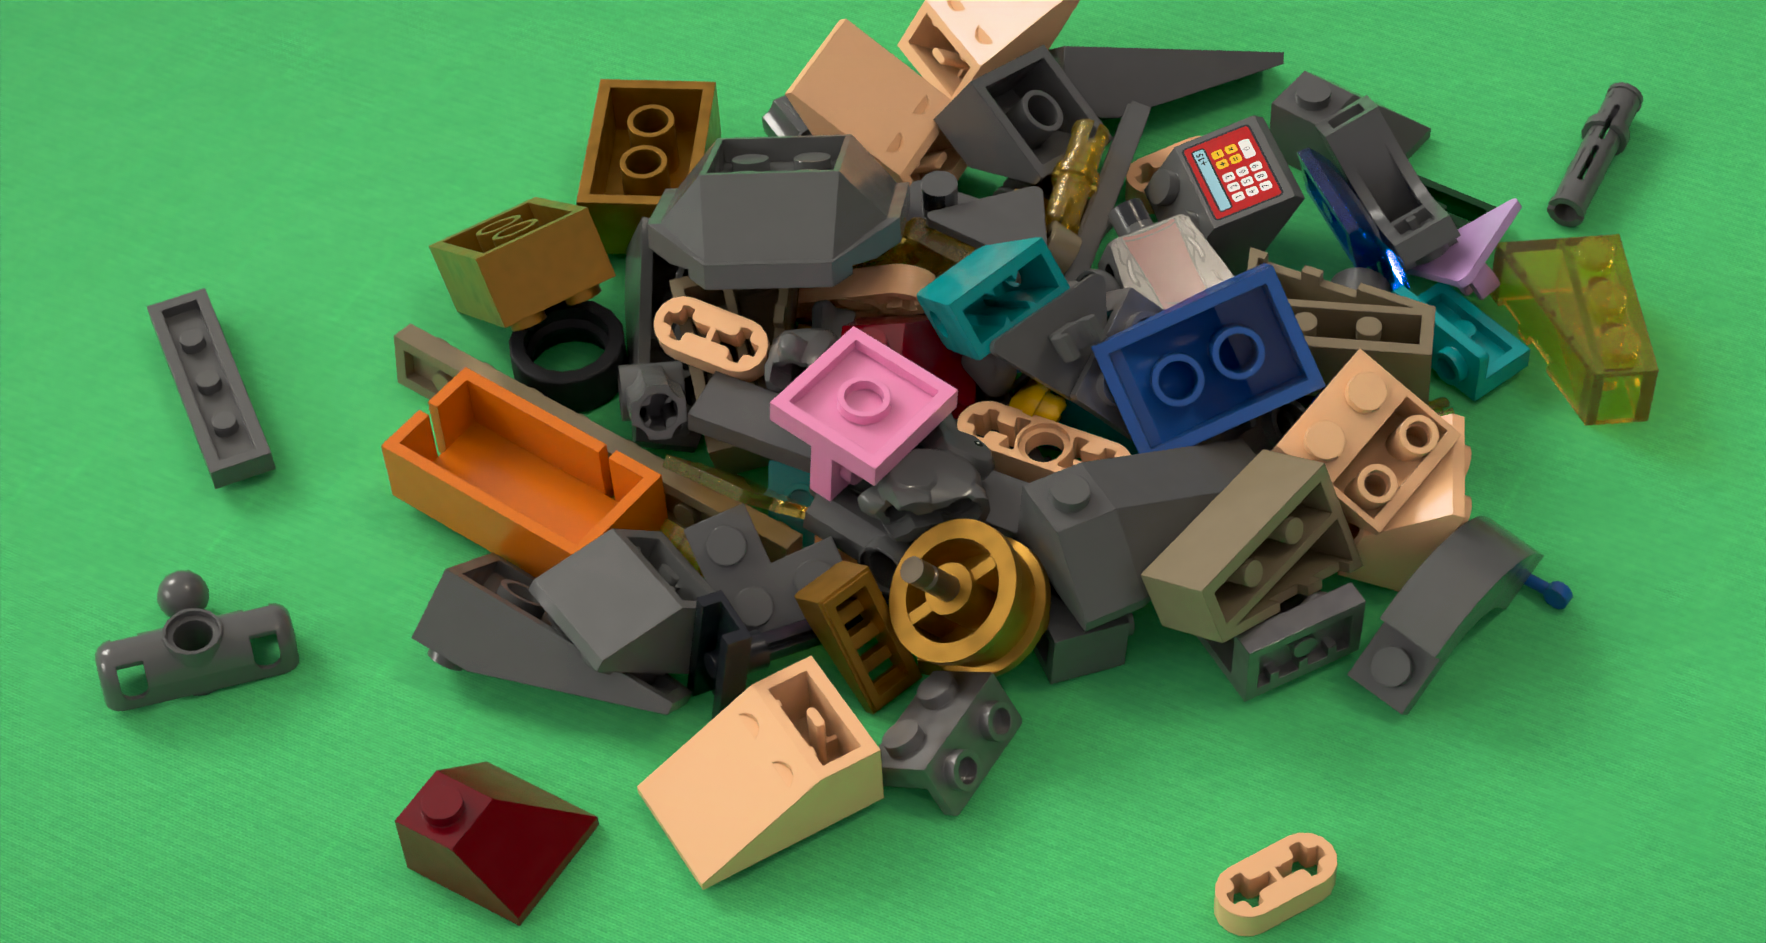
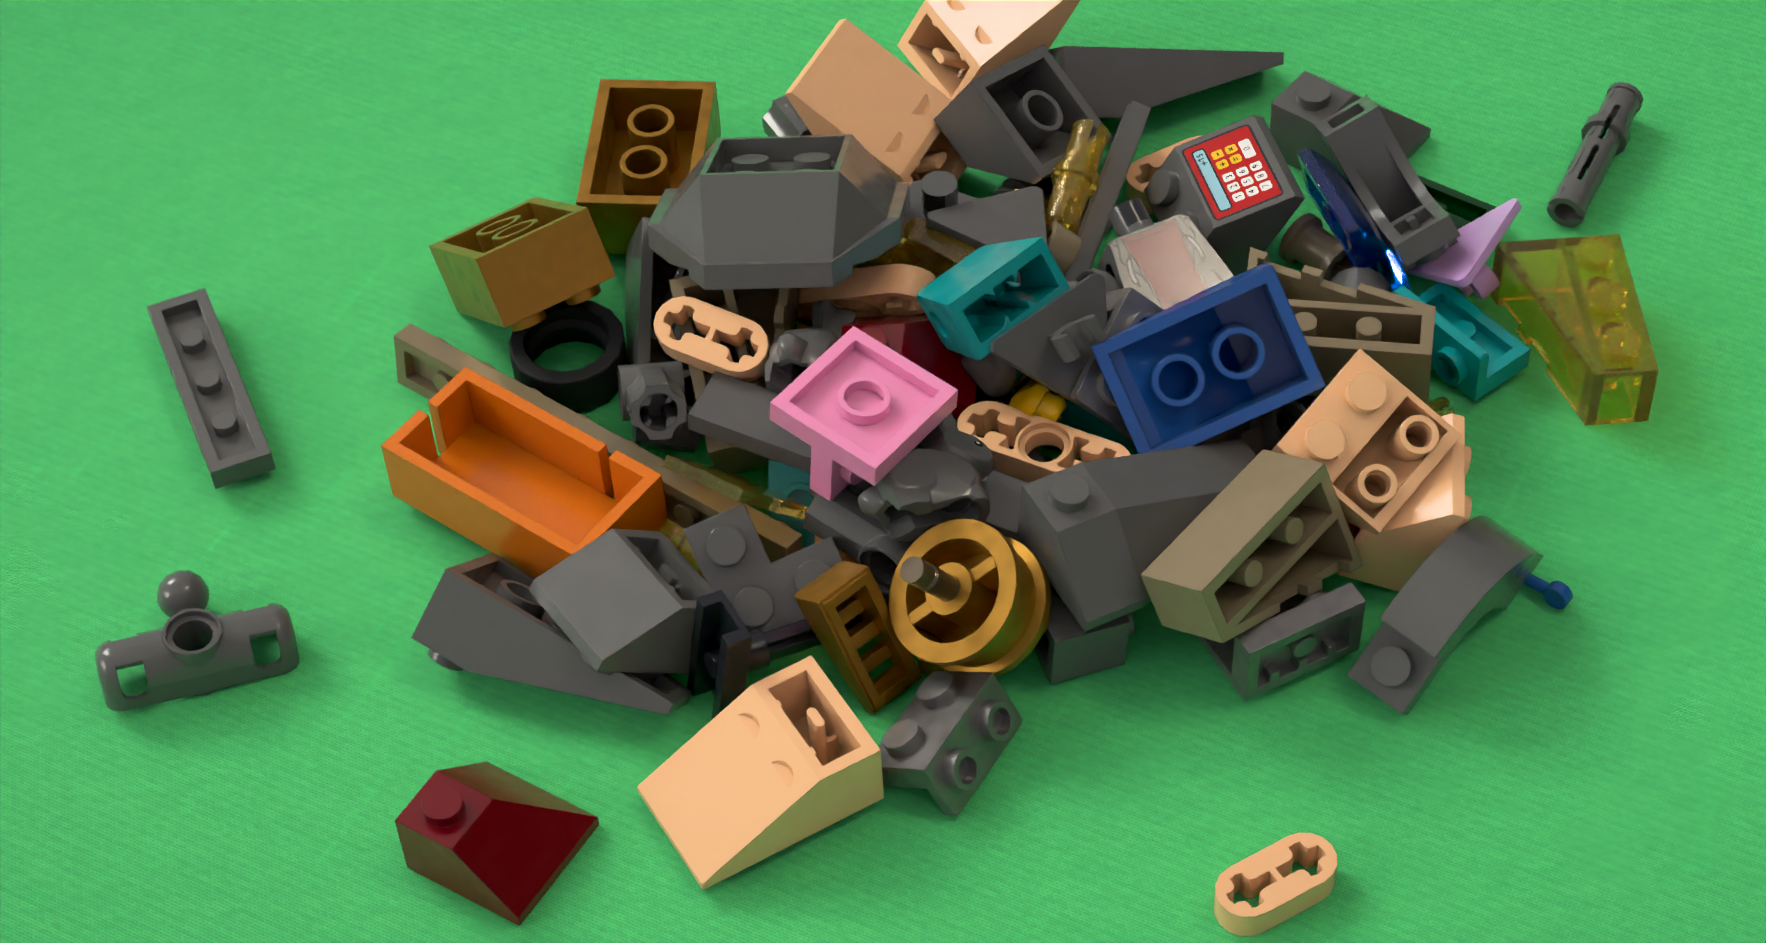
(1313, 246): none -> dark tan bush

